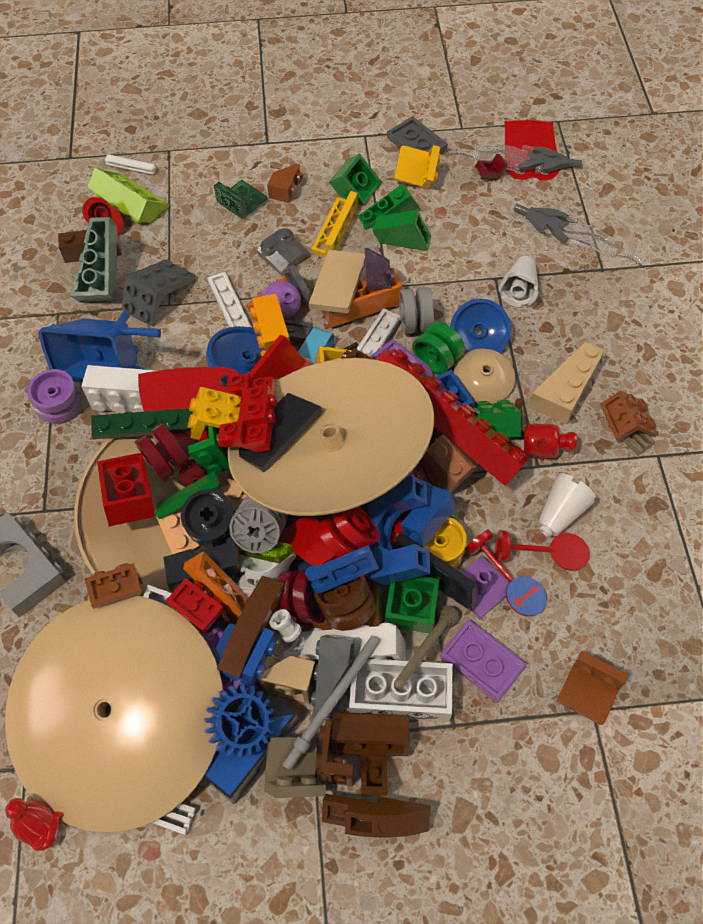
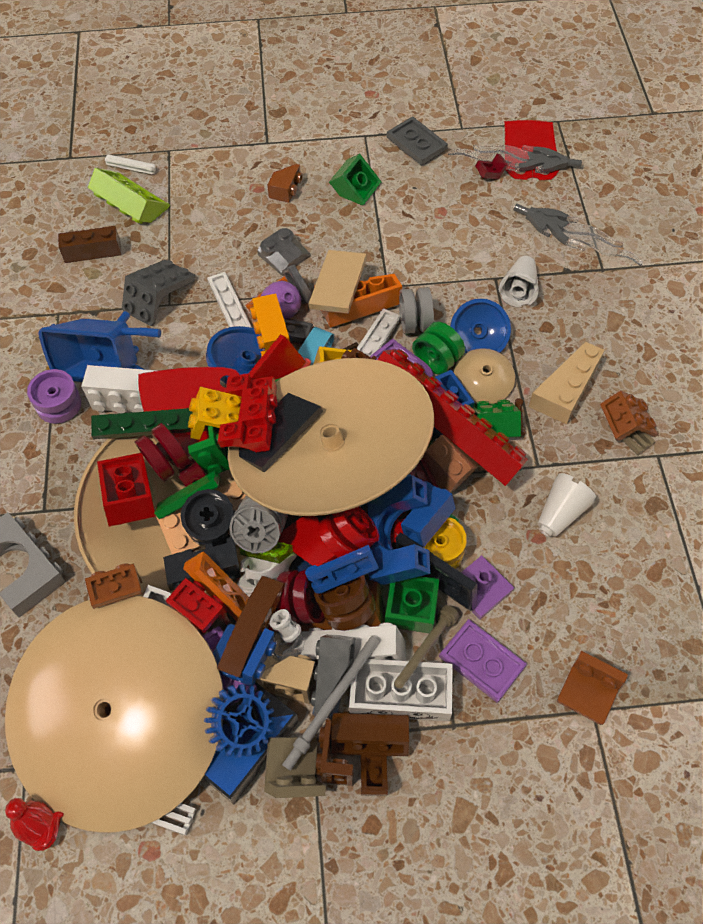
(97, 263): sand green wedge -> none
(99, 208): red piece -> none
(240, 198): clear green bracket -> none
(340, 226): yellow fence -> none
(376, 820): reddish brown slope -> none
(378, 271): clear purple slope -> none
(395, 202): green slope -> none
(402, 230): green slope -> none
(417, 166): yellow bracket -> none
(522, 593): piece -> none
(545, 441): red piece -> none
(565, 549): red piece -> none

